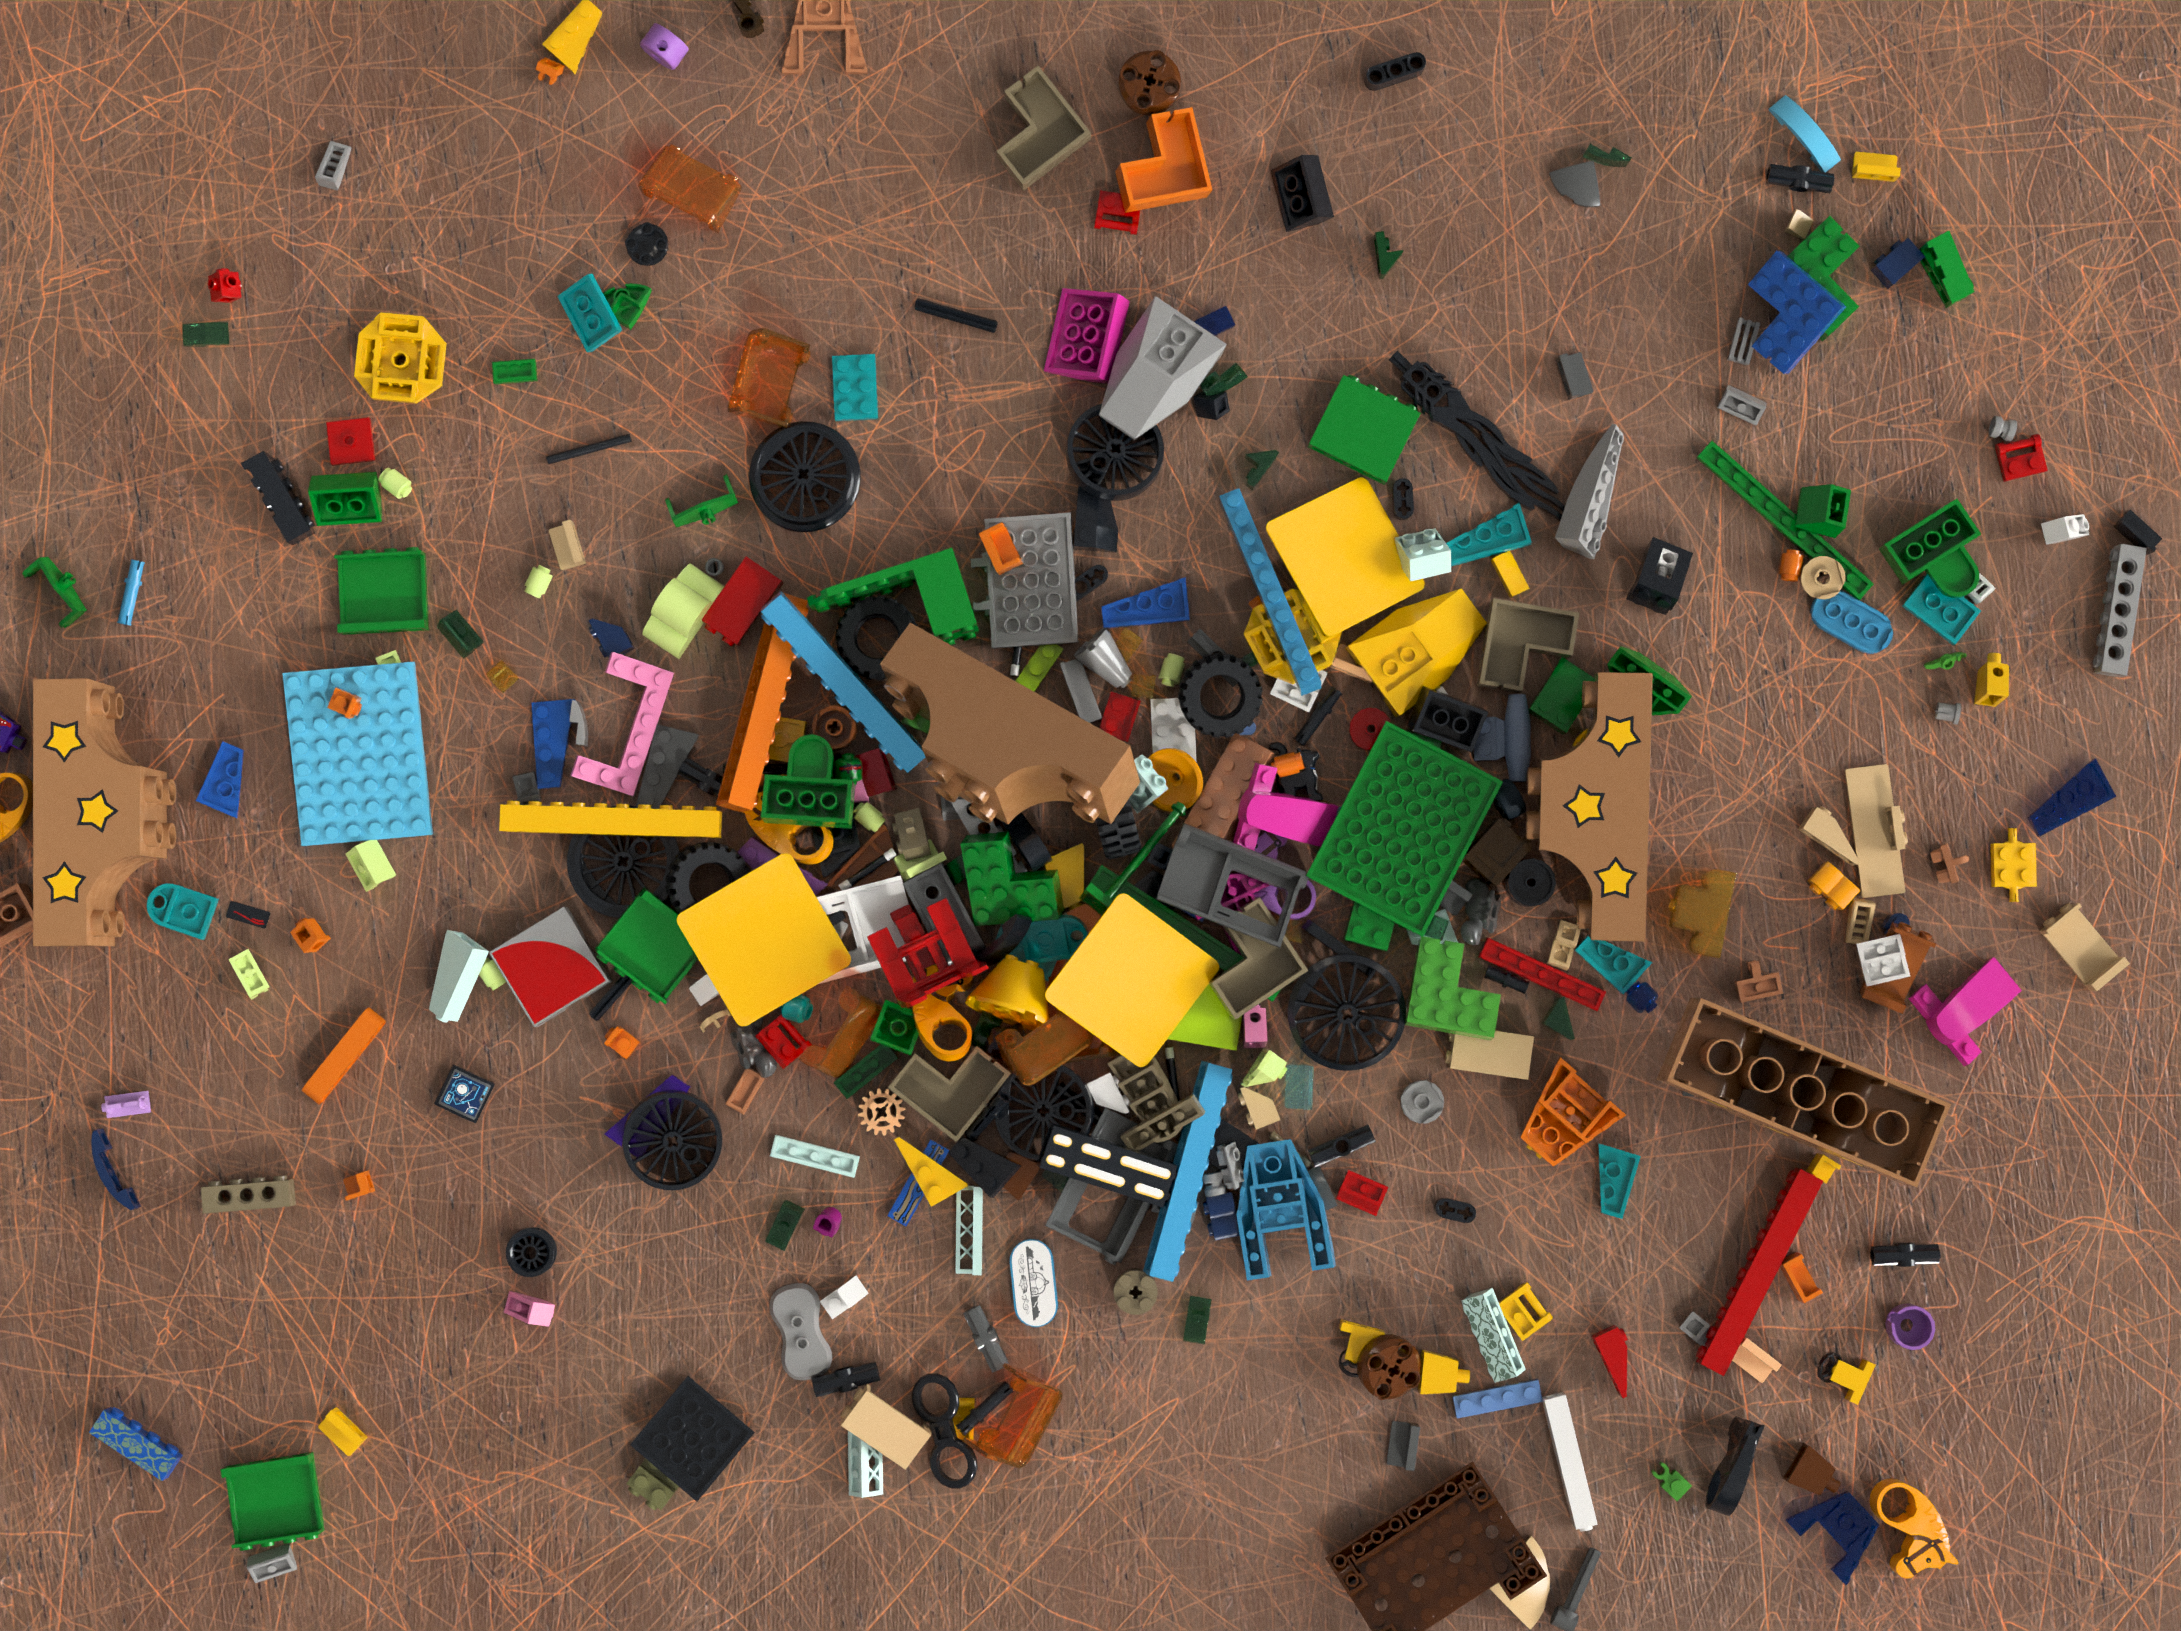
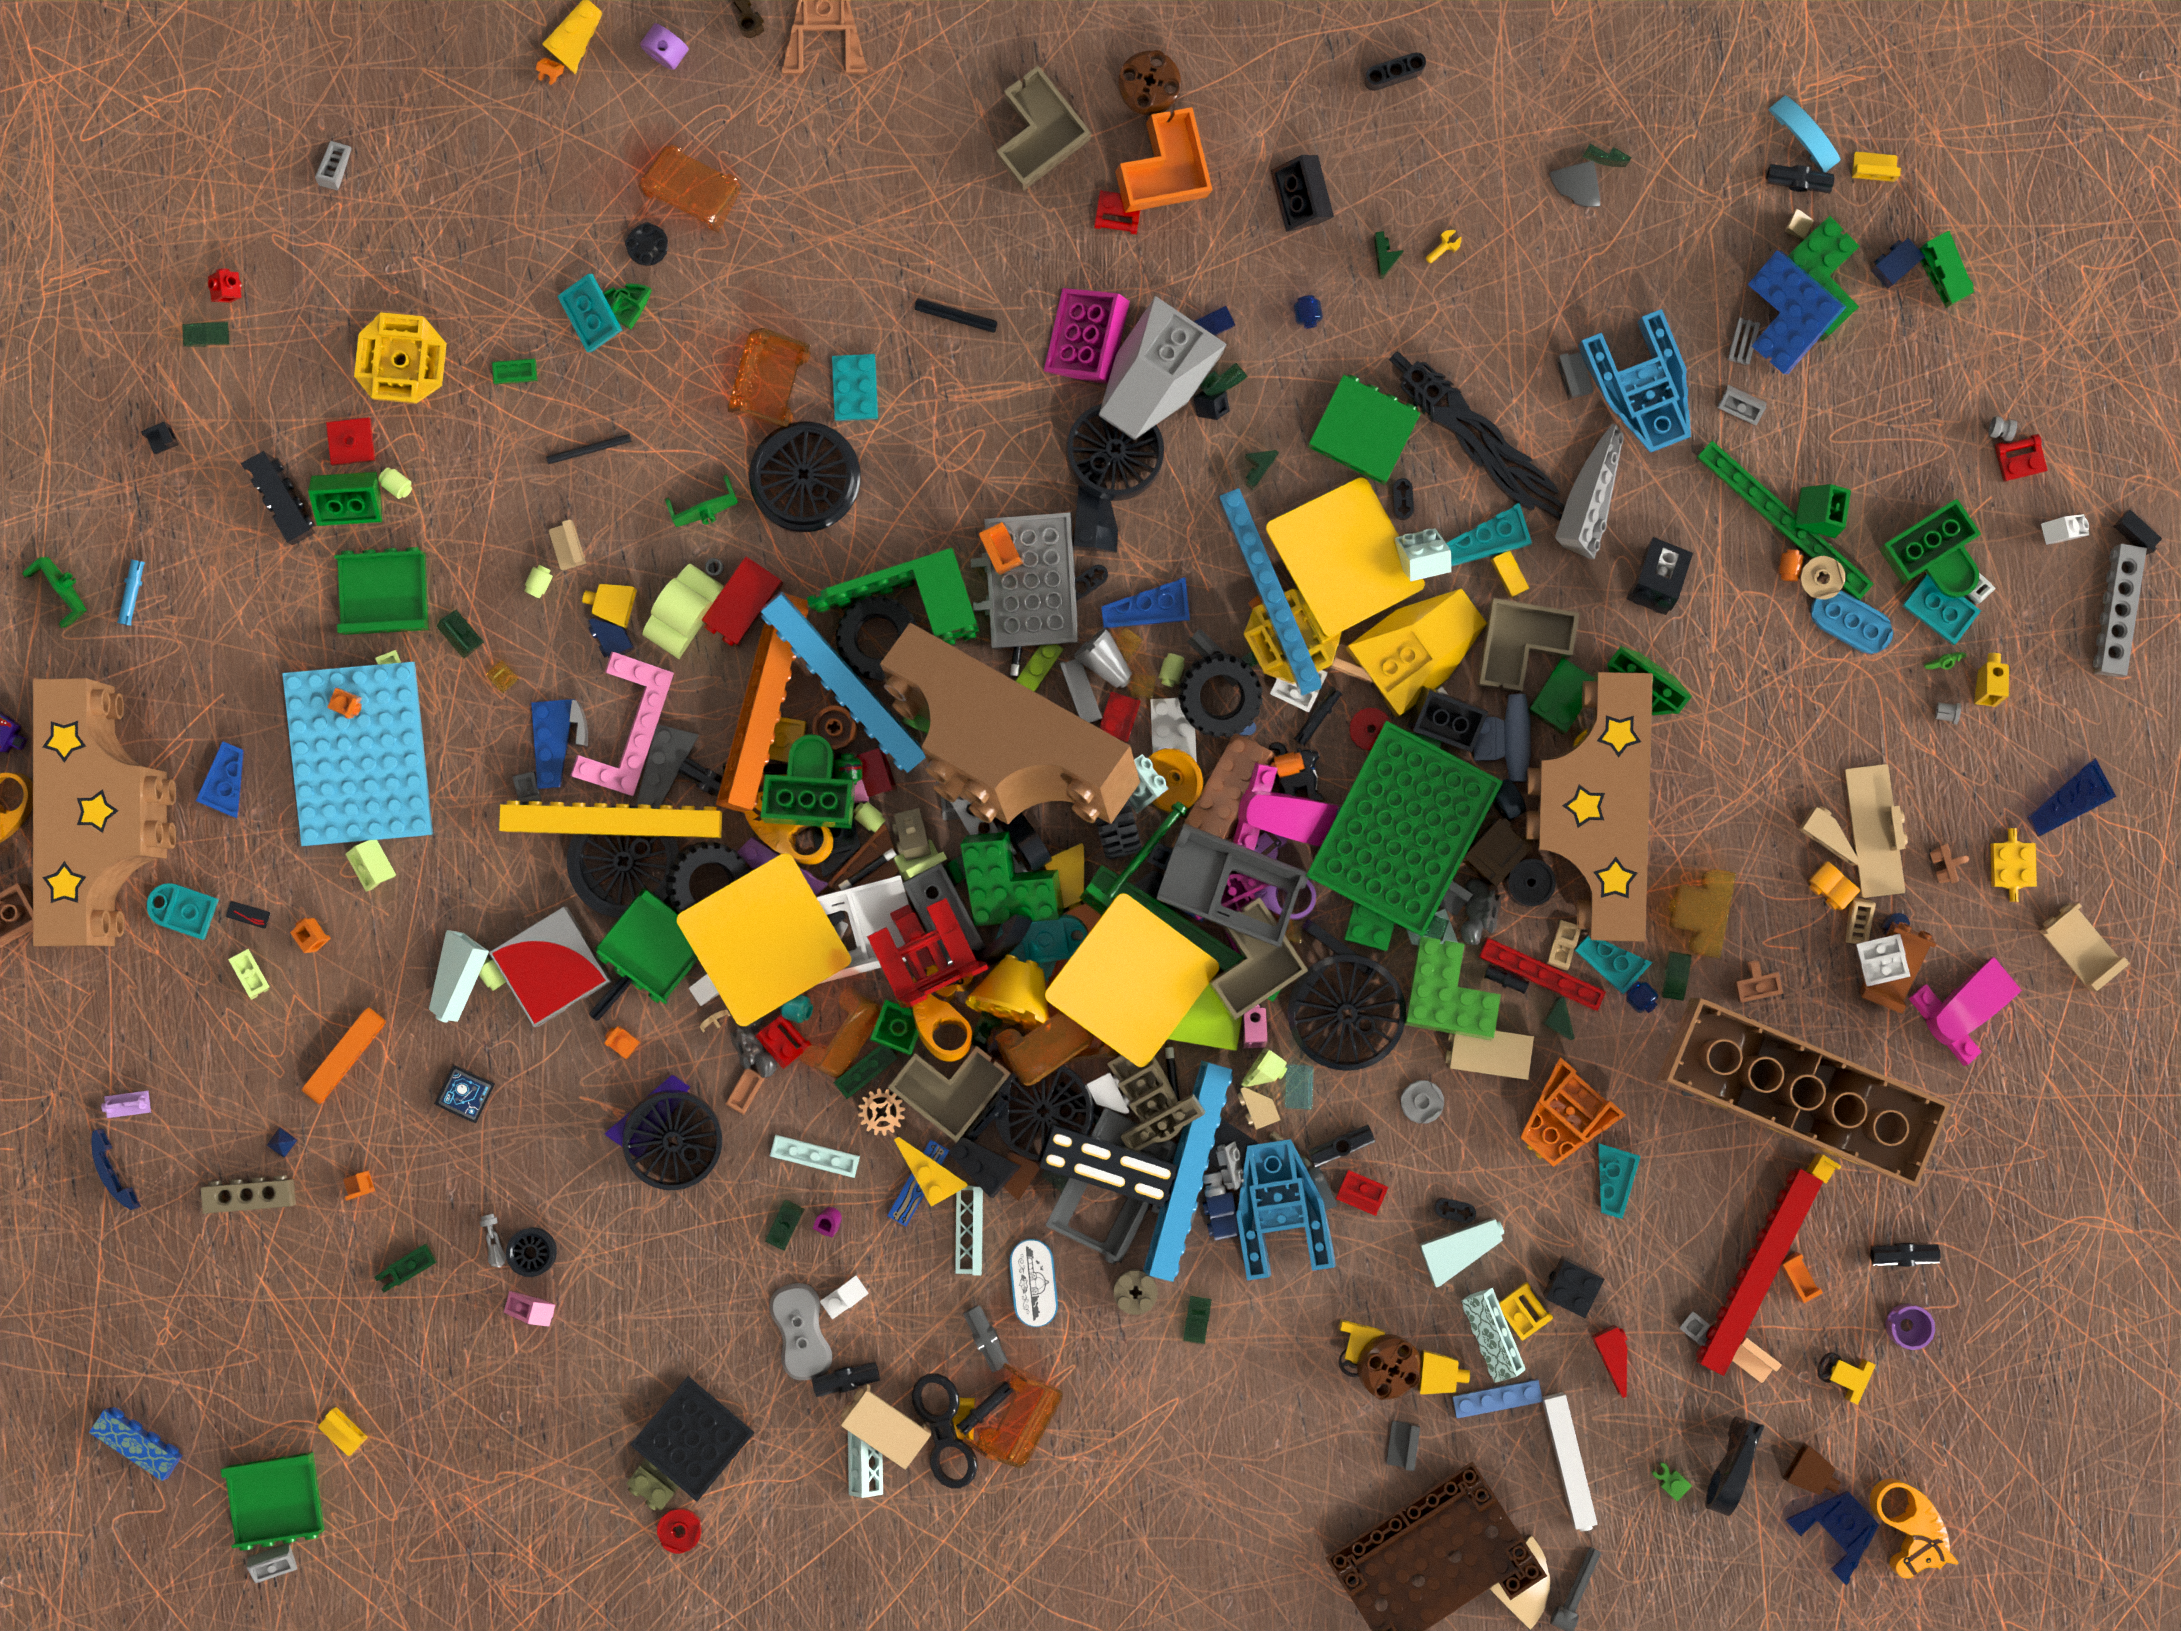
(160, 437): none -> black panel
(282, 1142): none -> dark blue slope
(408, 1267): none -> dark green hinge
(496, 1255): none -> light grey piece
(612, 603): none -> yellow torso
(690, 1524): none -> red plate
(1308, 311): none -> clear blue head
(1444, 246): none -> yellow bar
(1456, 1250): none -> light aqua slope
(1573, 1286): none -> black brick
(1648, 395): none -> dark azure wedge
(1676, 976): none -> clear green slope

